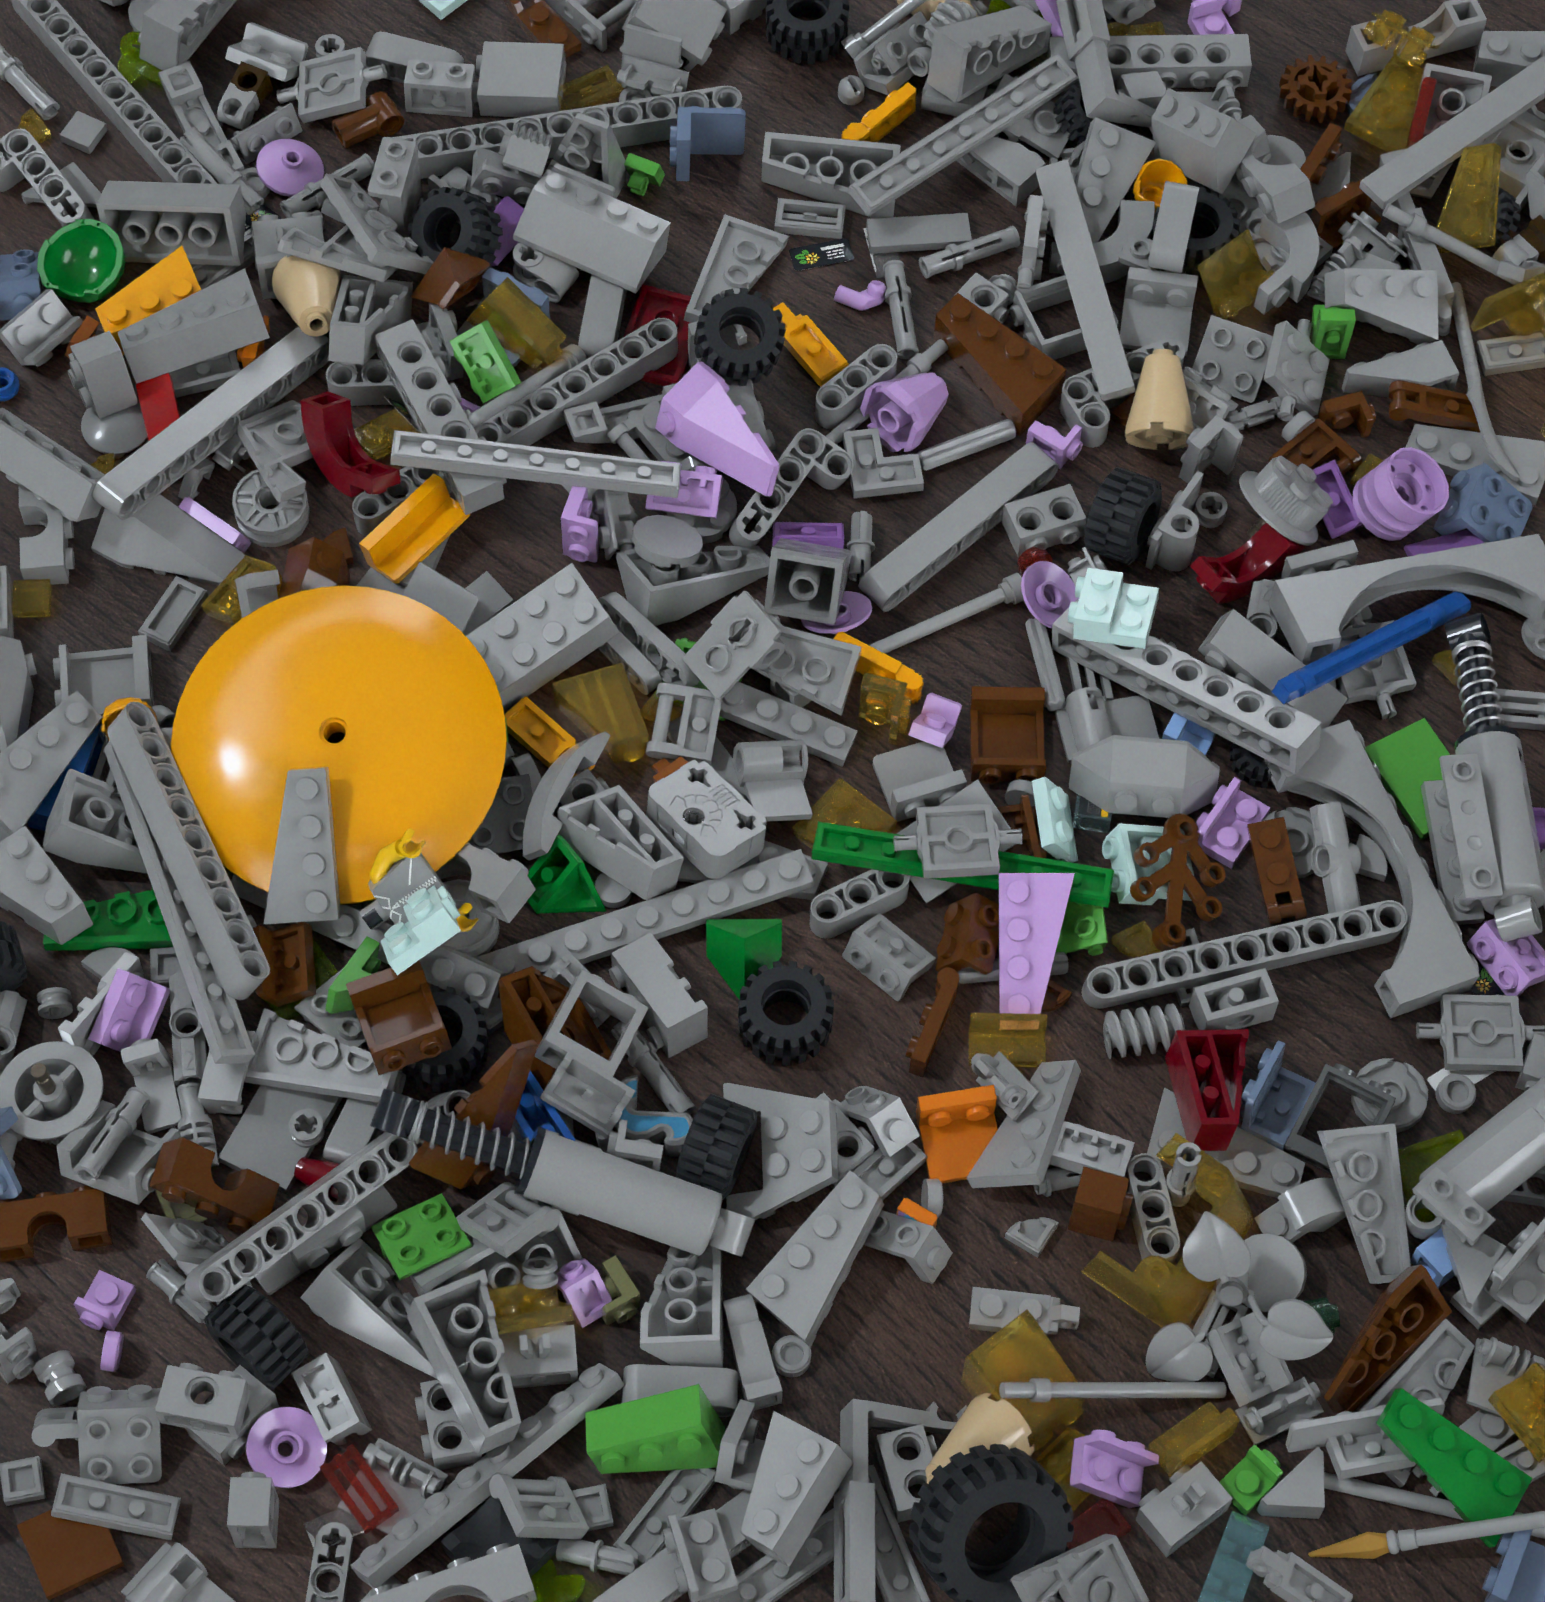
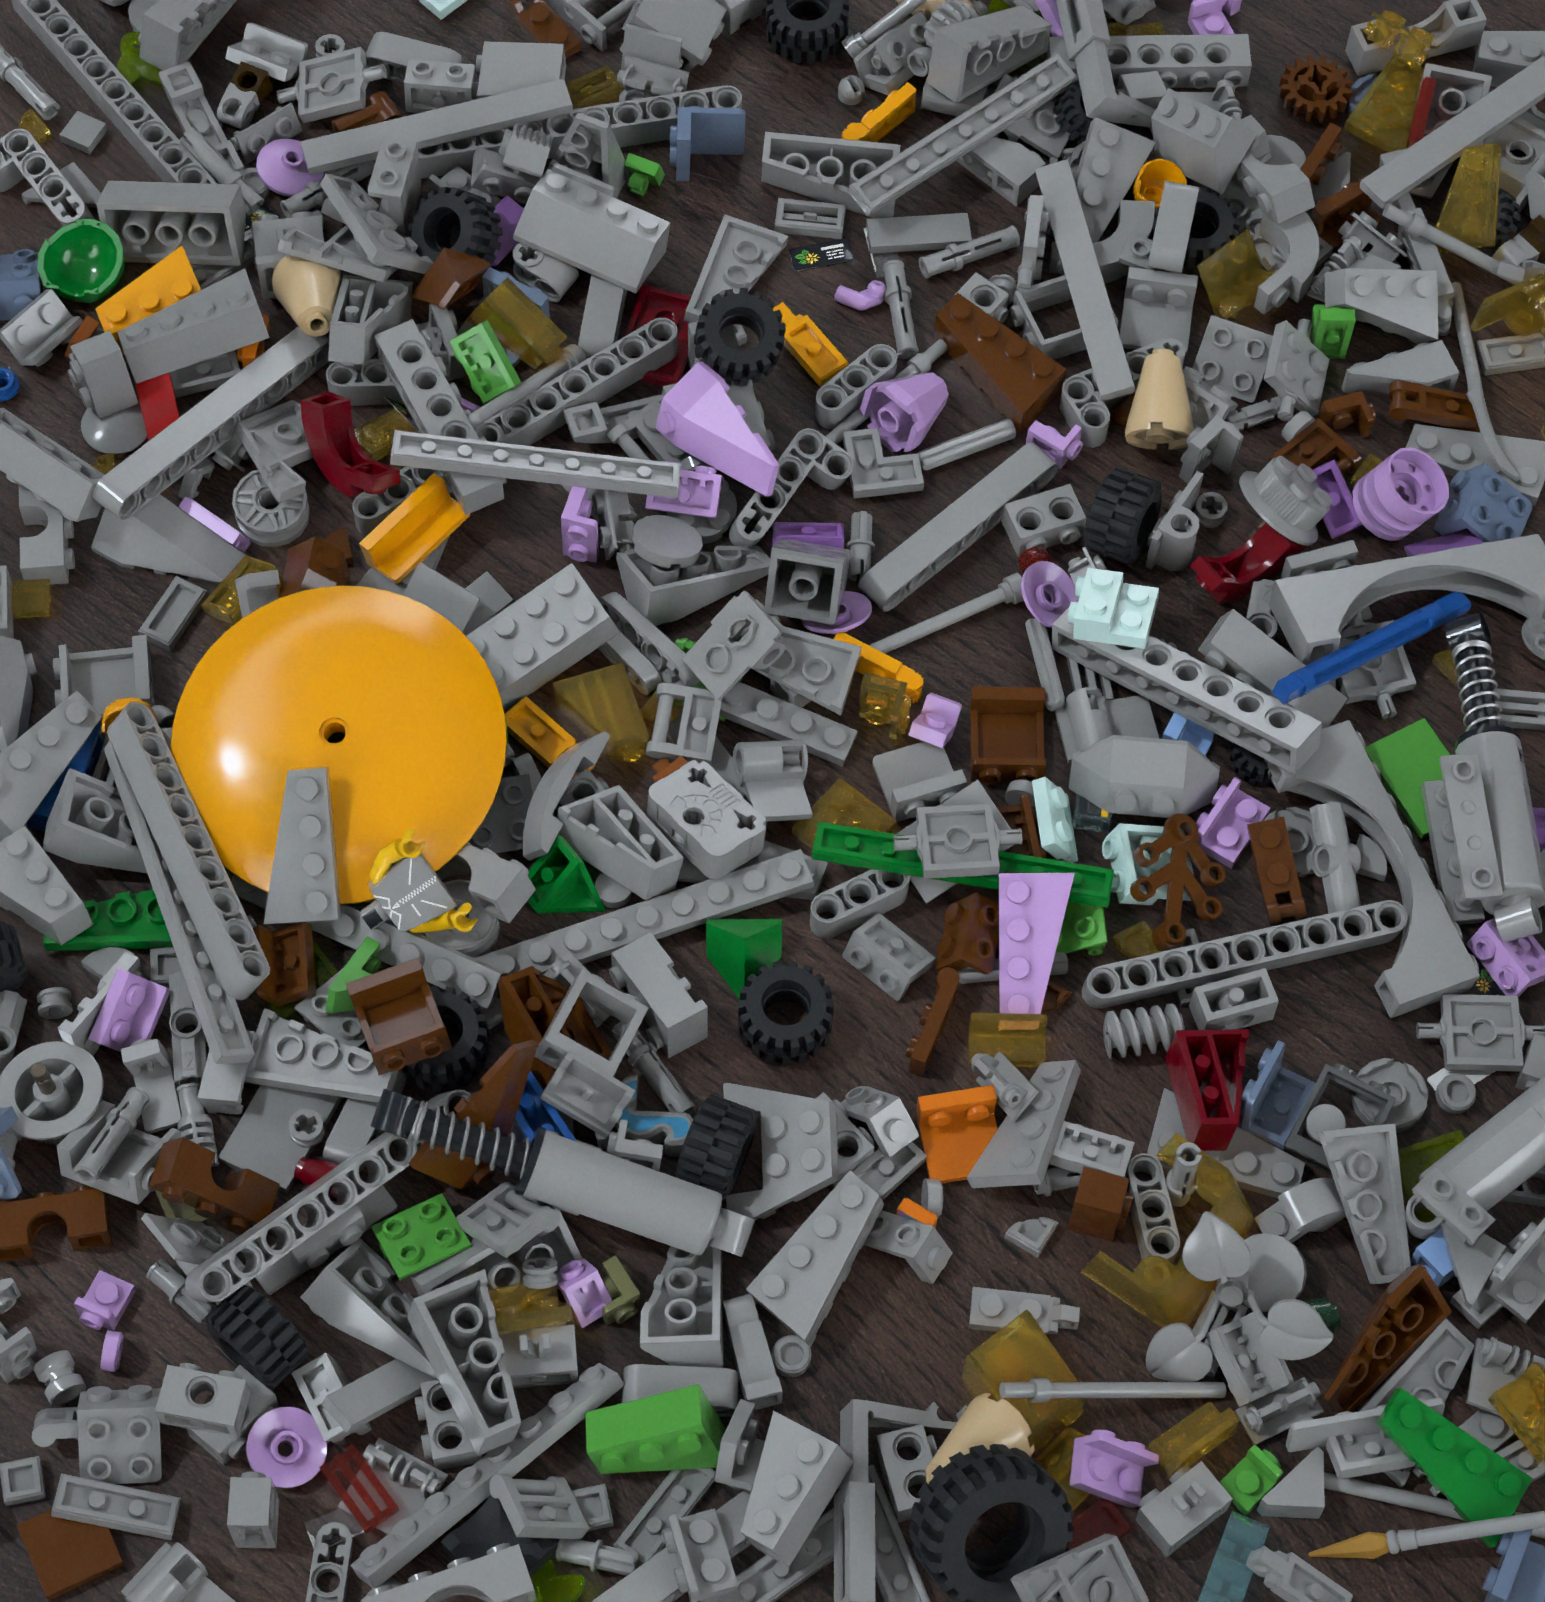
(374, 1394): none -> light grey tile
(429, 924): light aqua plate -> none
(439, 125): none -> light grey tile
(1324, 1118): none -> light grey tile

